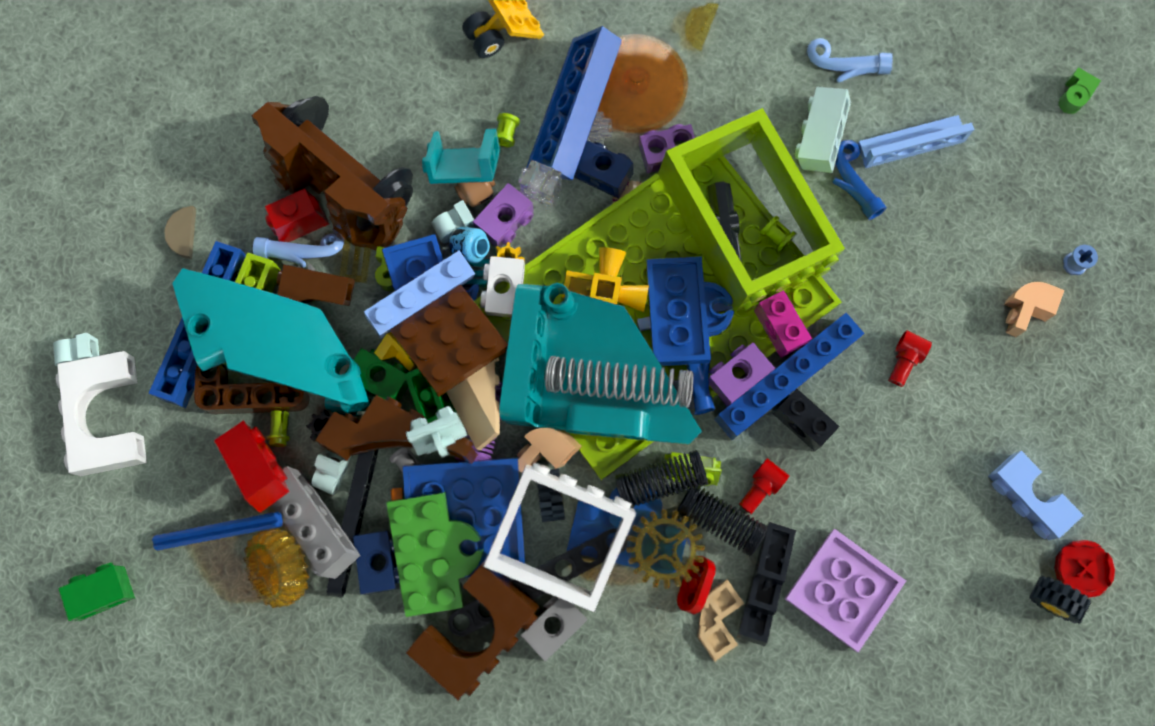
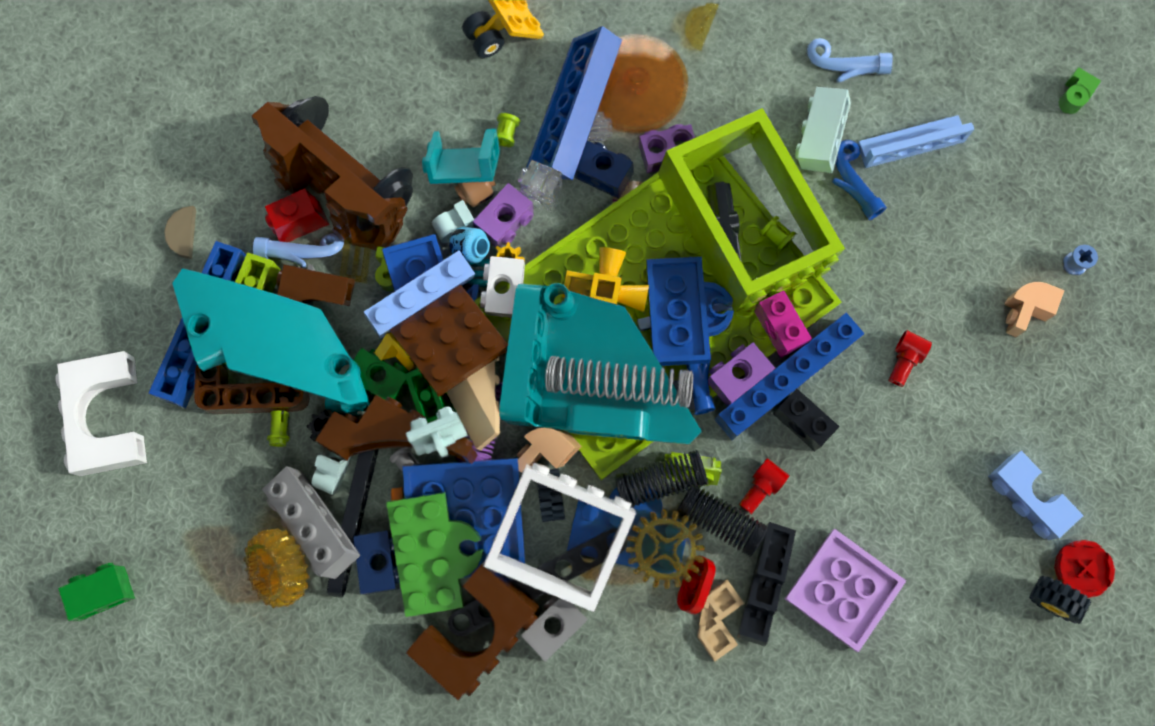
(75, 348): light aqua leg -> none
(217, 531): blue axle -> none
(253, 465): red wedge -> none

